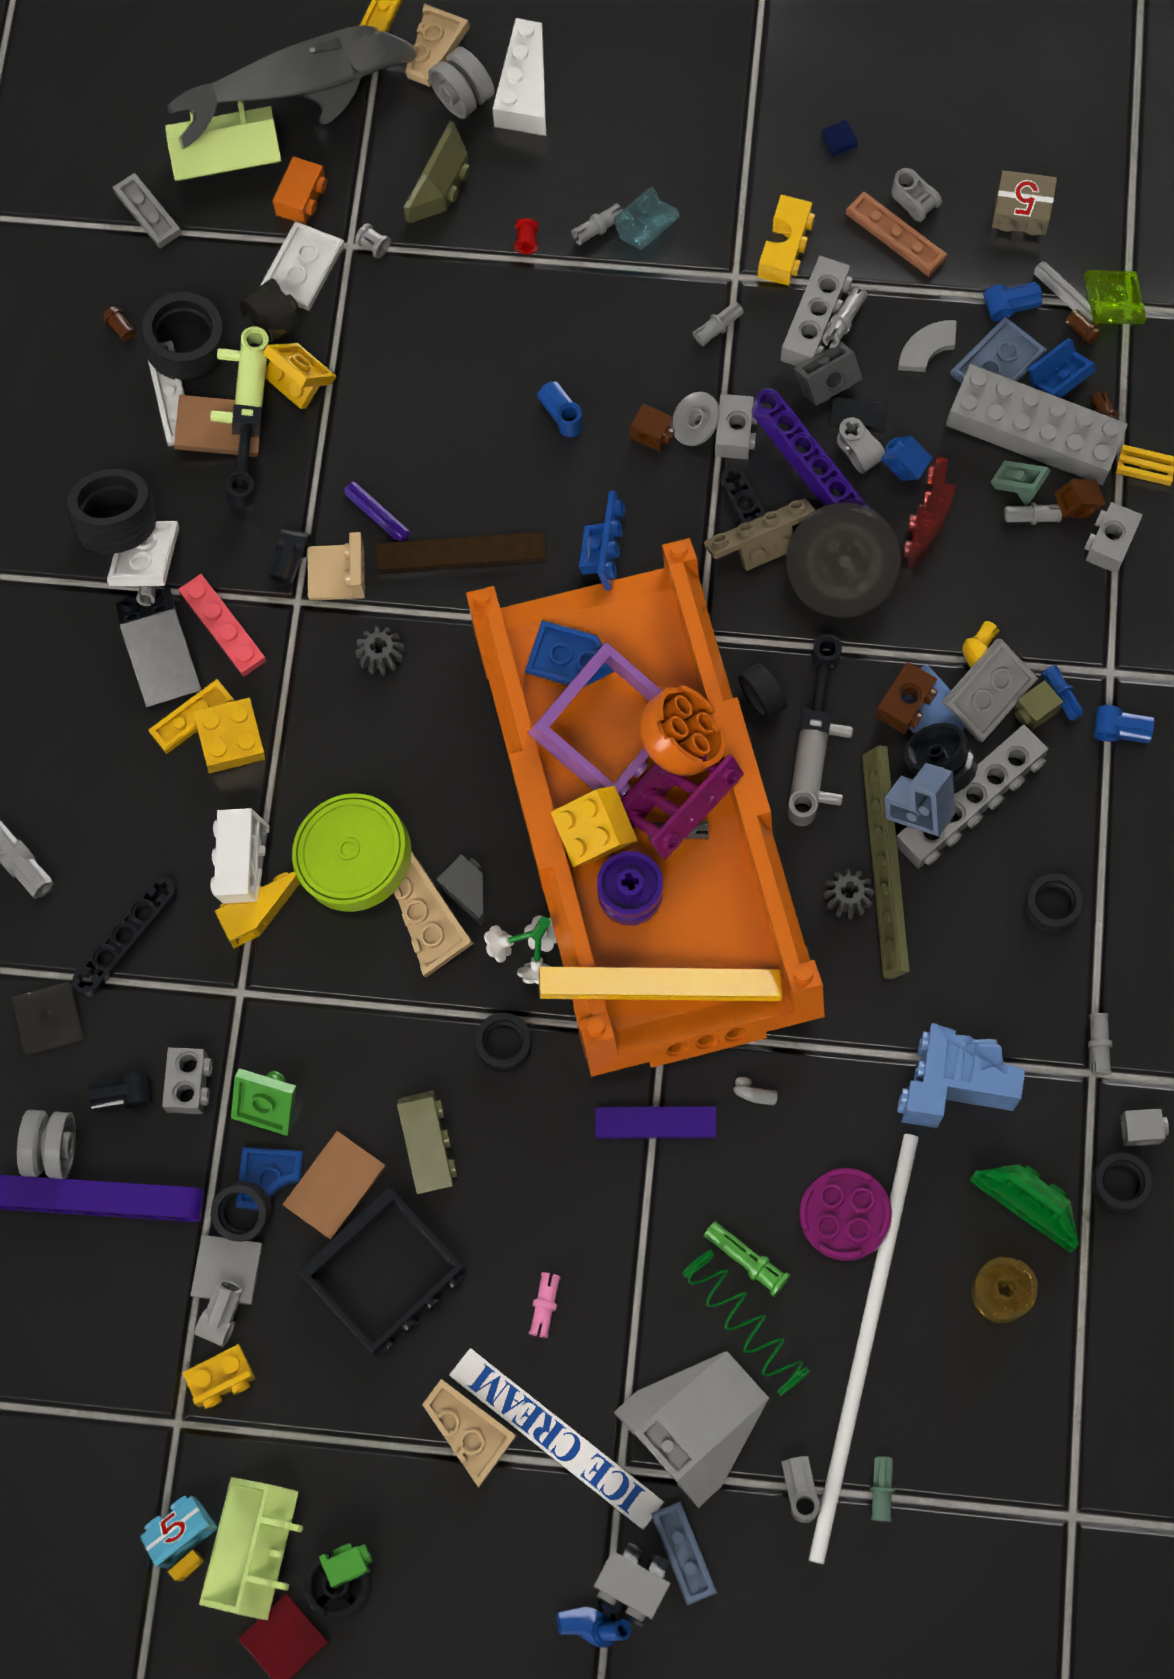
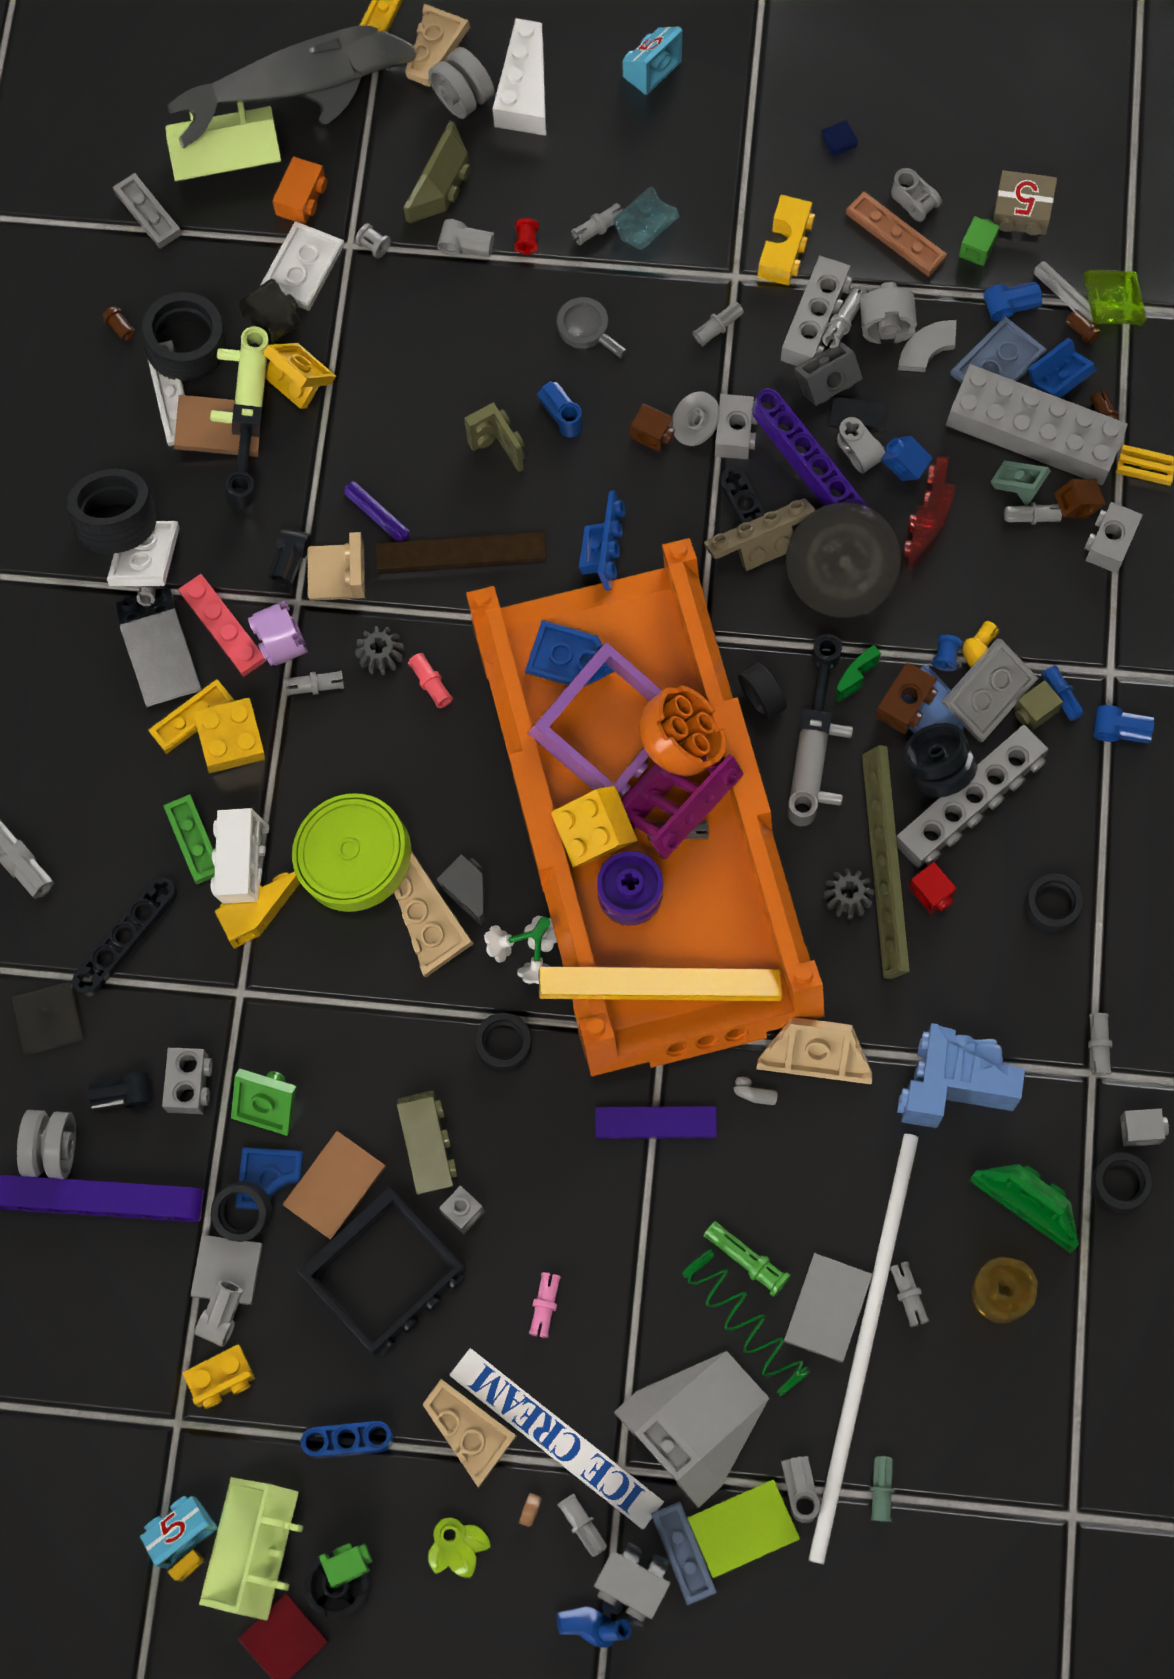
(191, 838): none -> bright green plate
(279, 634): none -> lavender brick
(314, 683): none -> light grey pin
(332, 1439): none -> blue beam
(430, 680): none -> coral pin
(458, 238): none -> light grey piece
(459, 1551): none -> lime plate
(462, 1210): none -> light grey brick
(492, 424): none -> olive bracket
(530, 1510): none -> medium nougat tile
(582, 1525): none -> light grey axle
(585, 324): none -> dark grey piece
(653, 58): none -> medium azure slope
(743, 1528): none -> lime tile
(817, 1051): none -> tan wing
(828, 1308): none -> light grey tile
(845, 1214): magenta tile -> none
(853, 678): none -> green slope
(888, 313): none -> light grey brick
(909, 1294): none -> light grey pin
(924, 801): sand blue brick -> none
(933, 888): none -> red brick
(947, 652): none -> blue bush
(979, 241): none -> bright green brick

